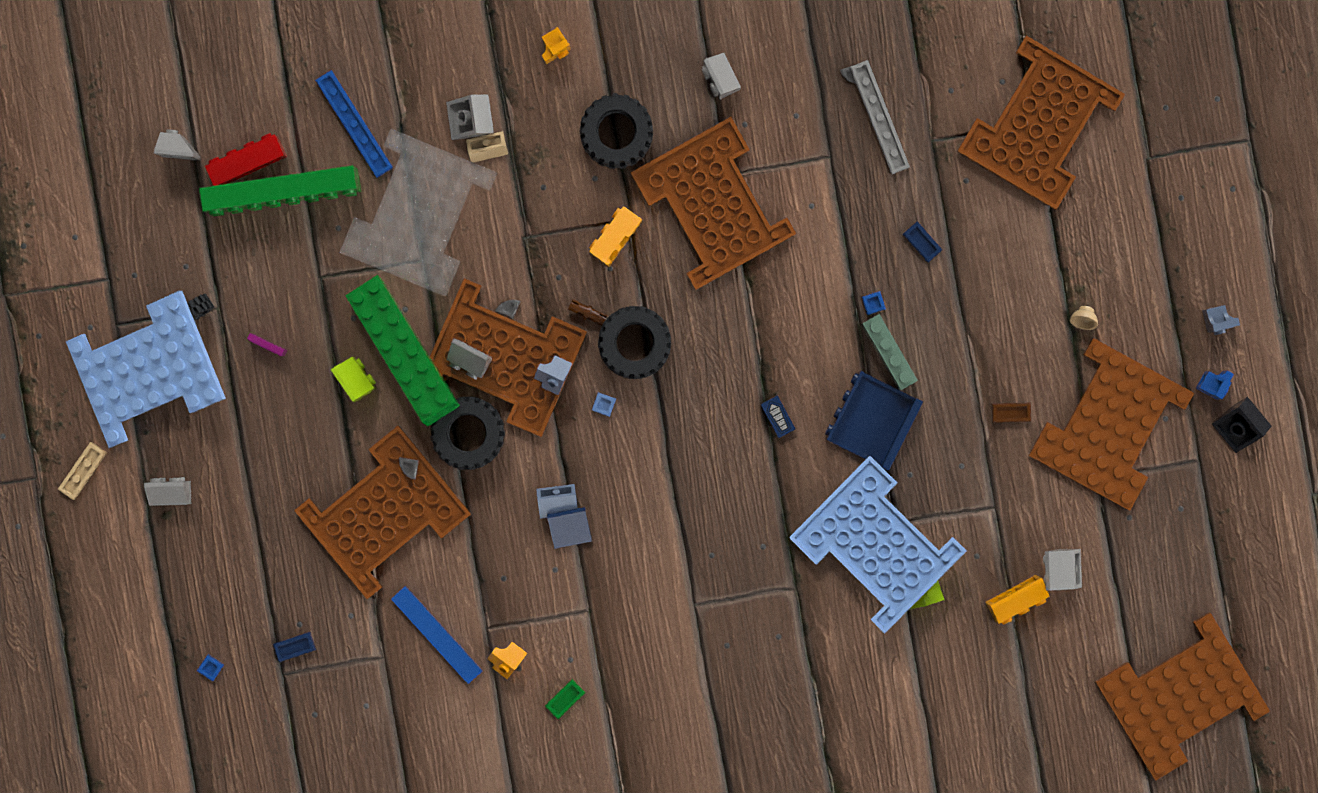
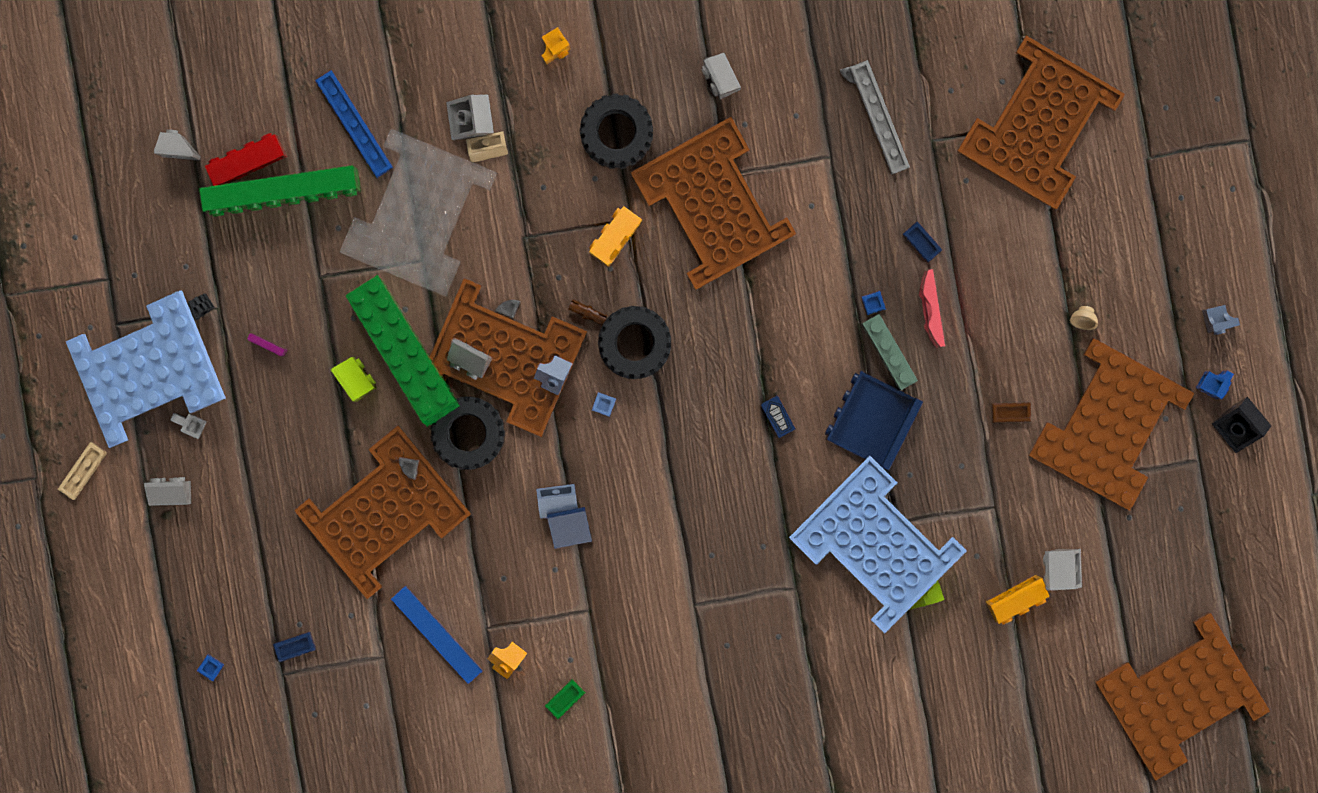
(191, 425): none -> light grey plate
(931, 309): none -> coral slope

